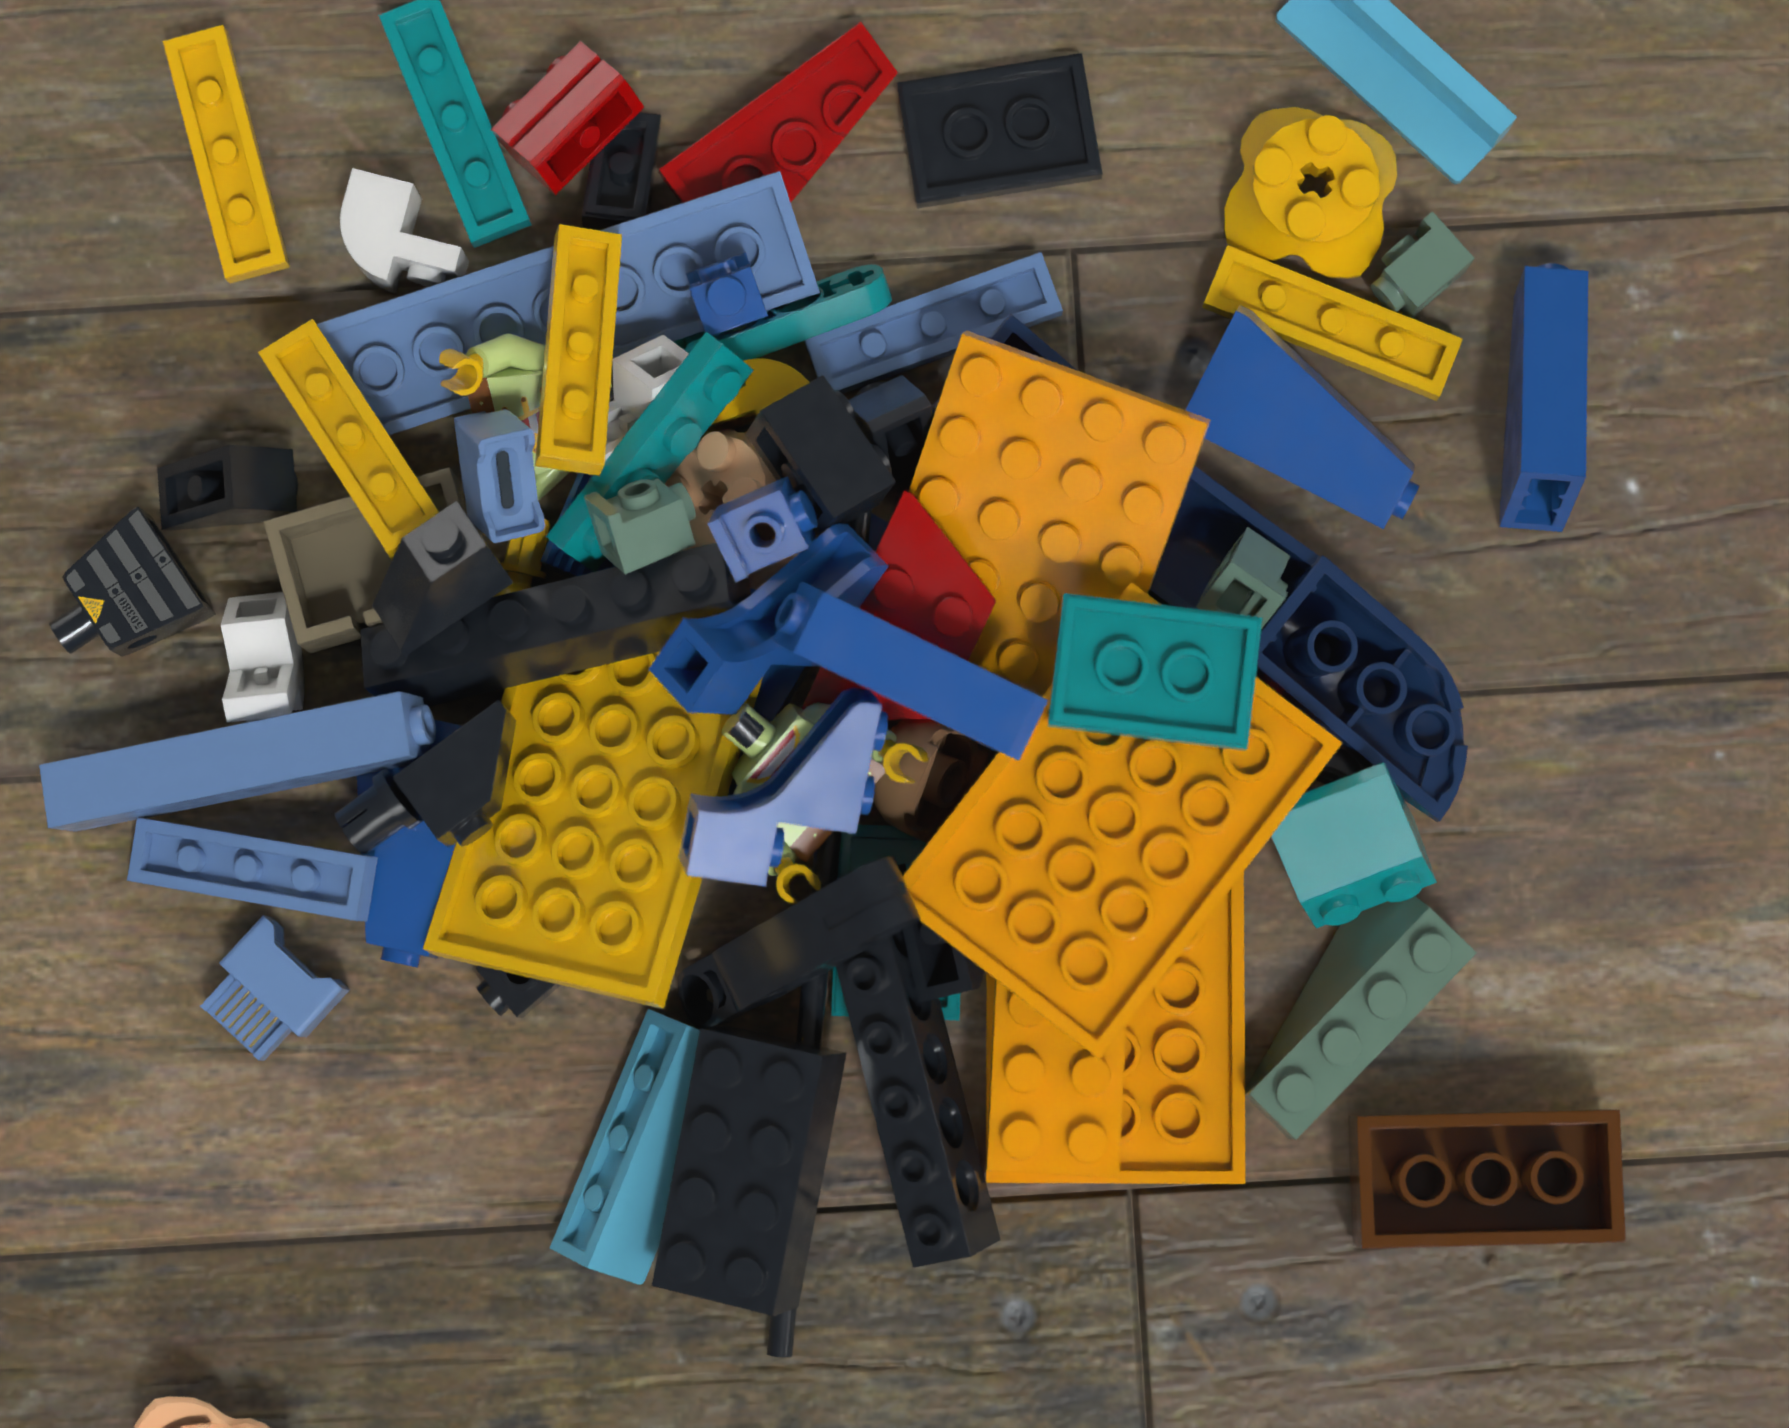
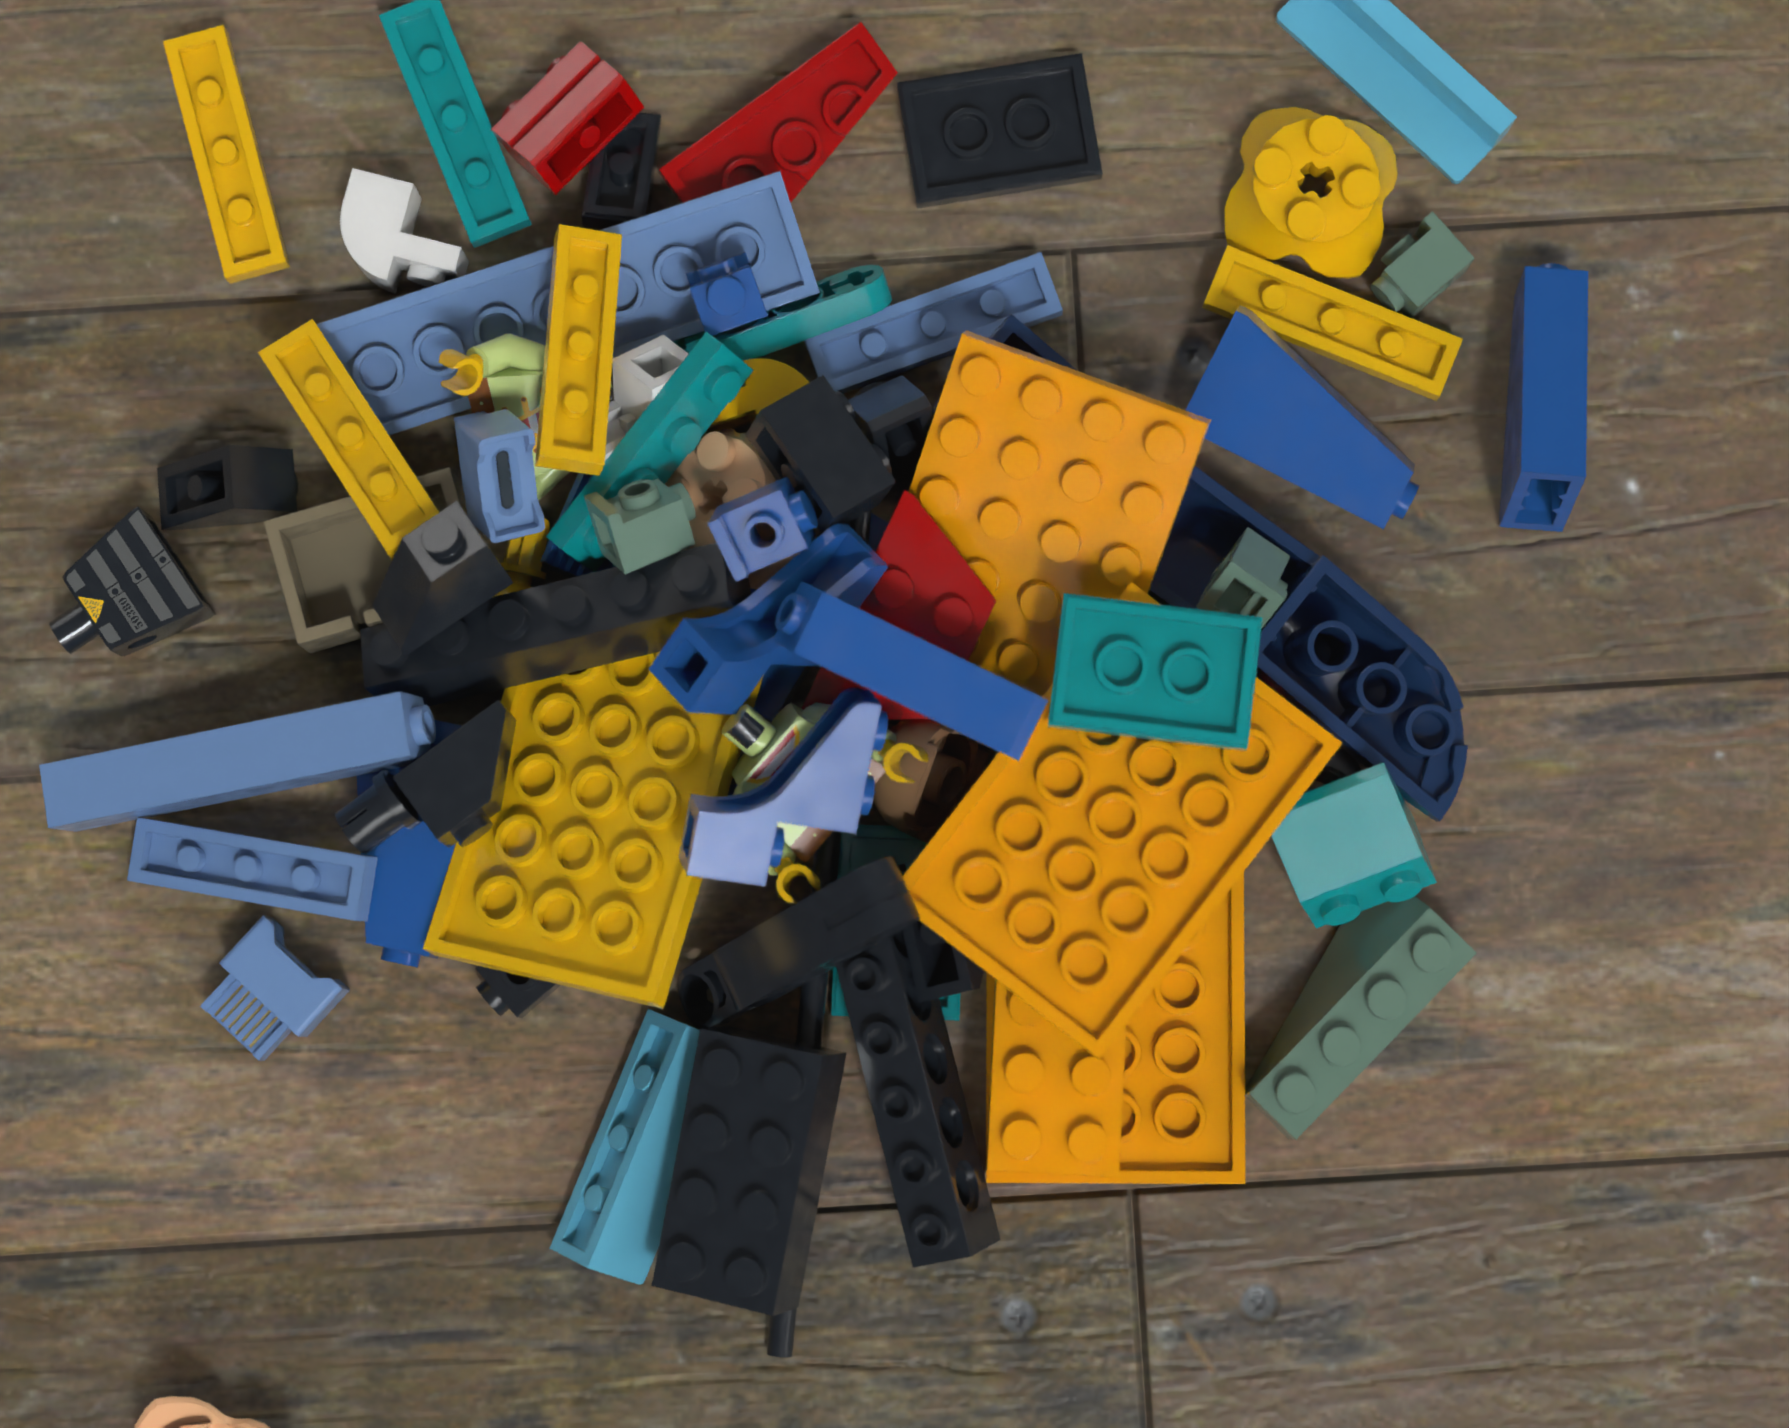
(262, 659): white brick -> none
(1486, 1178): reddish brown brick -> none

